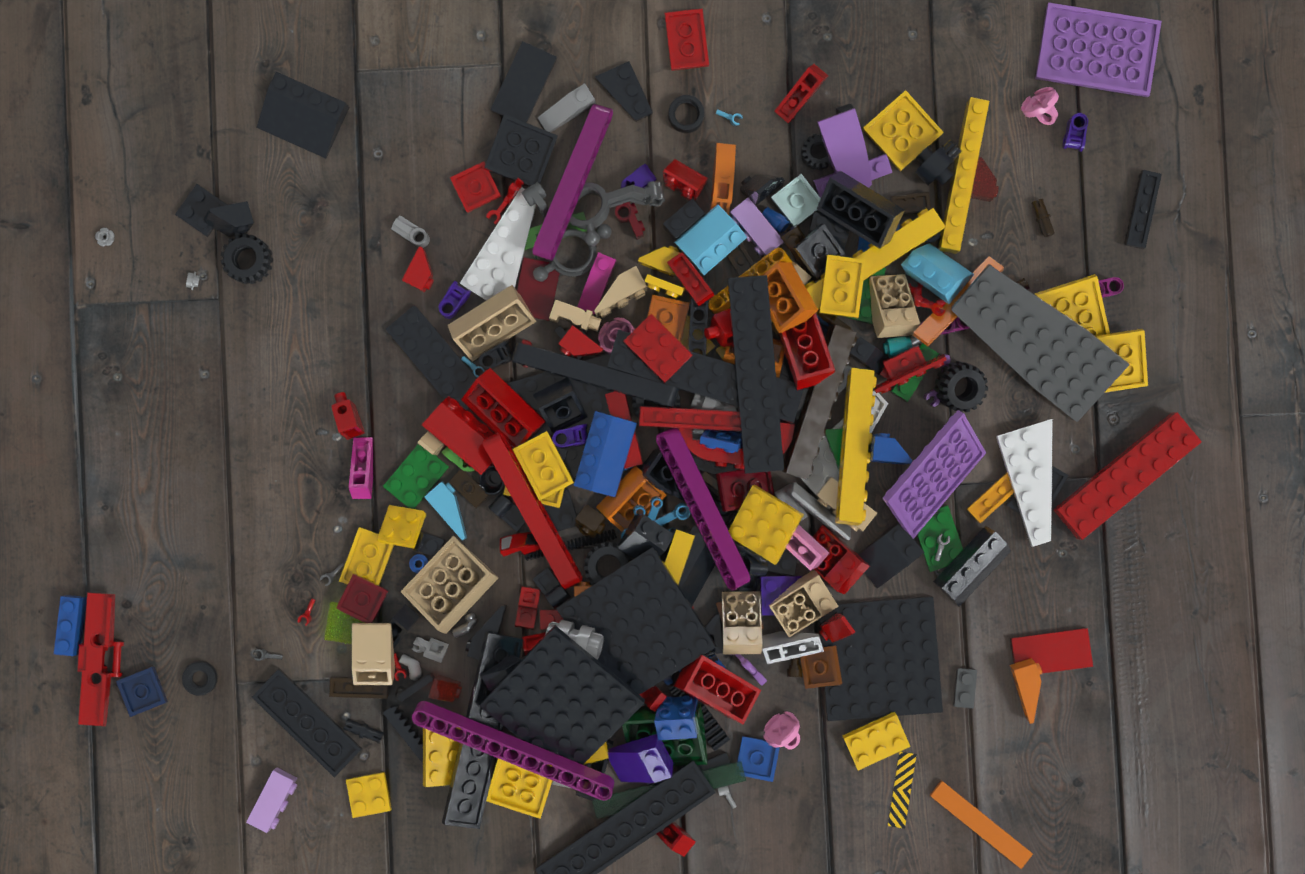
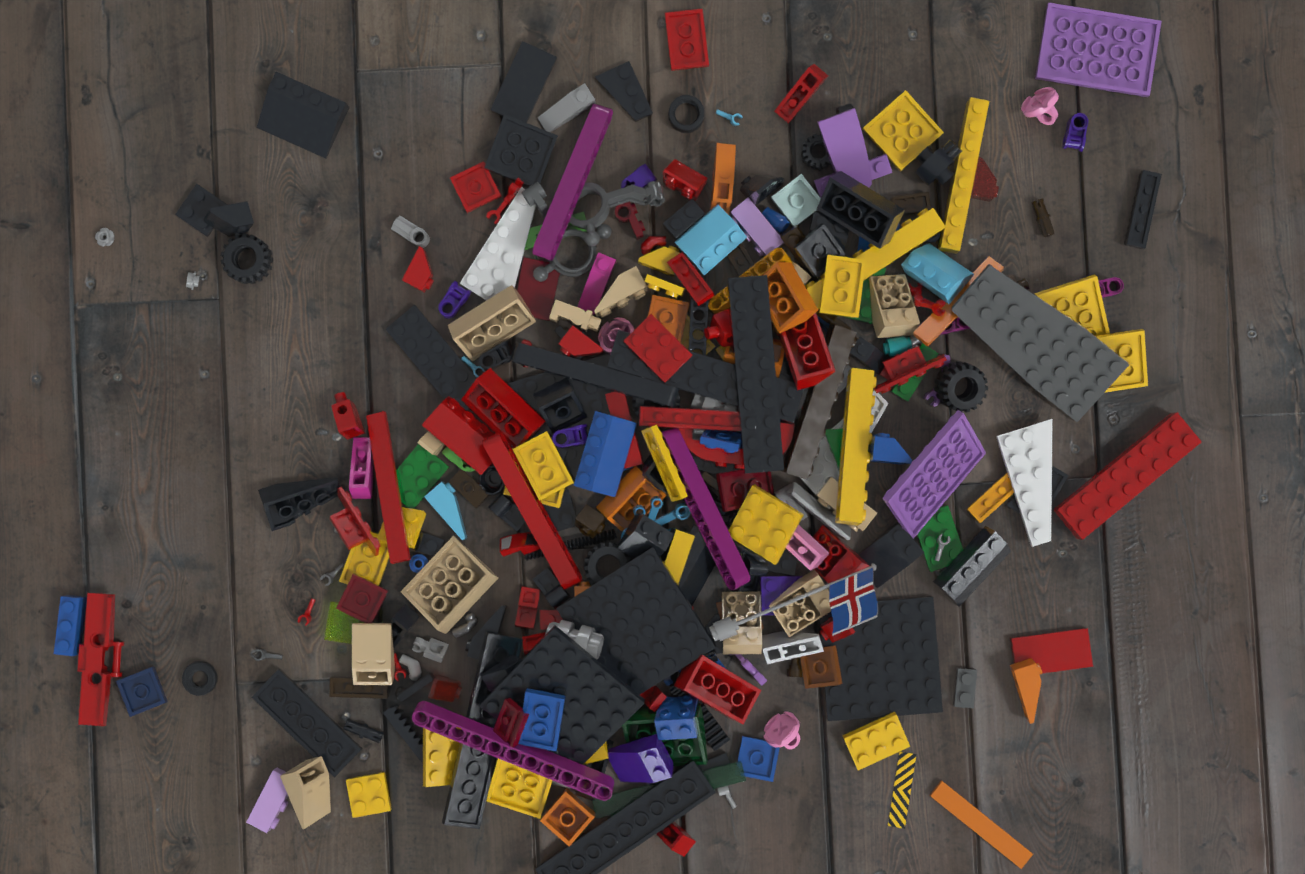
(291, 500): none -> black wedge
(308, 790): none -> tan slope
(351, 526): none -> red bracket
(388, 487): none -> red tile
(510, 722): none -> dark red plate
(544, 719): none -> blue plate
(567, 817): none -> orange brick
(652, 241): none -> red arm
(664, 463): none -> yellow plate
(850, 600): none -> flag

